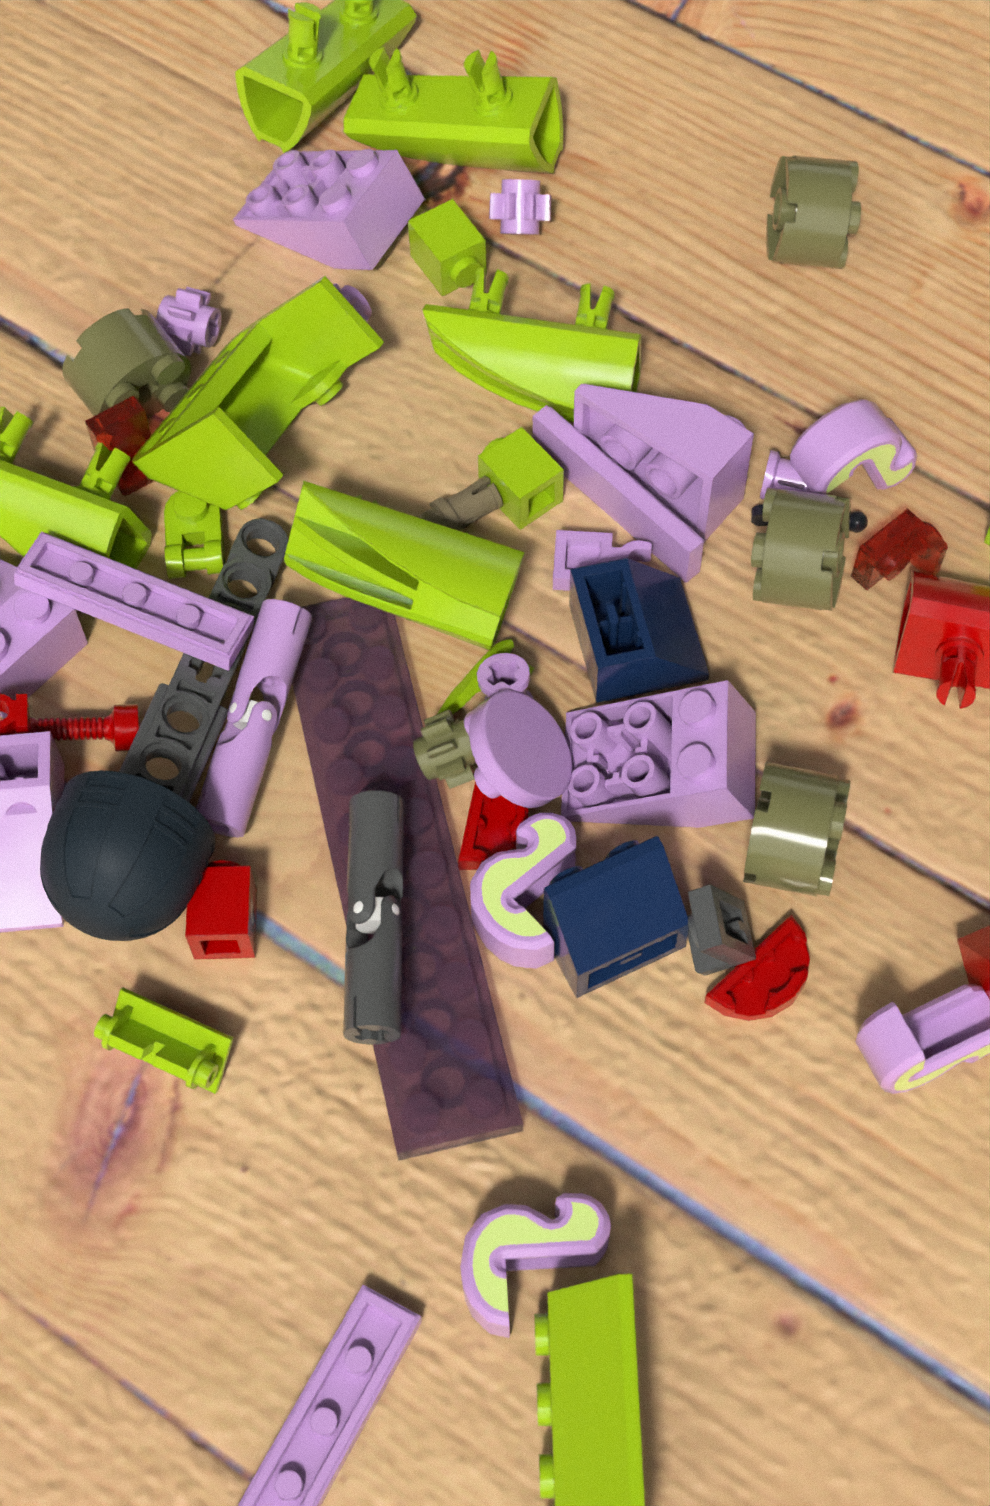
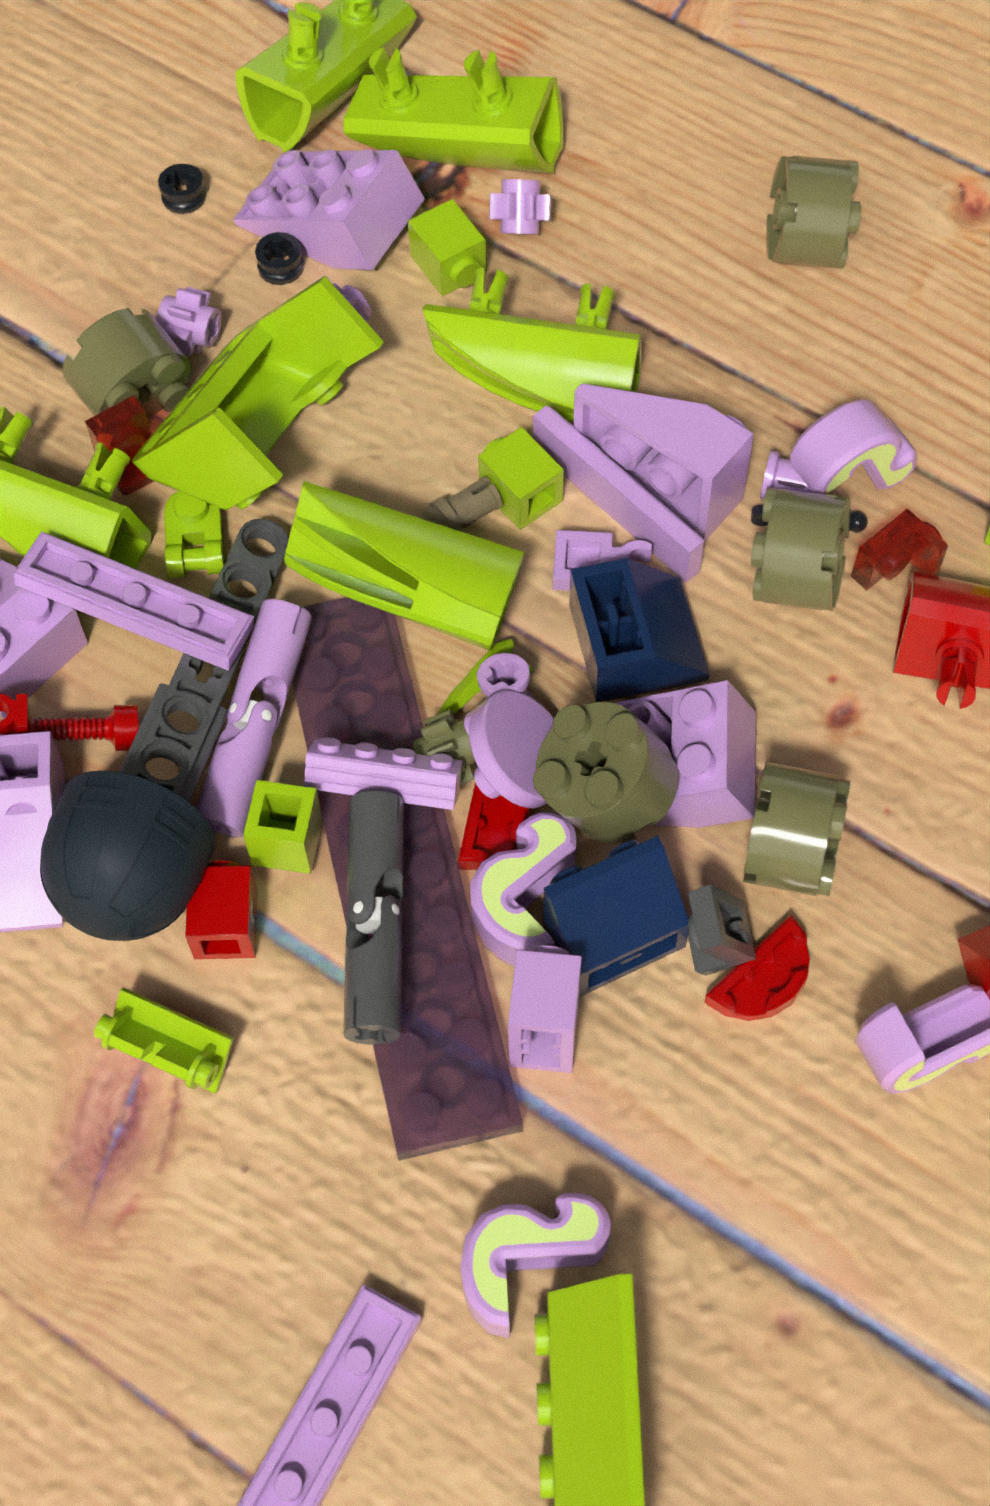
(185, 200): none -> black bush
(279, 270): none -> black bush
(283, 826): none -> lime brick
(364, 767): none -> lavender piece
(544, 1009): none -> lavender brick
(605, 771): none -> olive brick

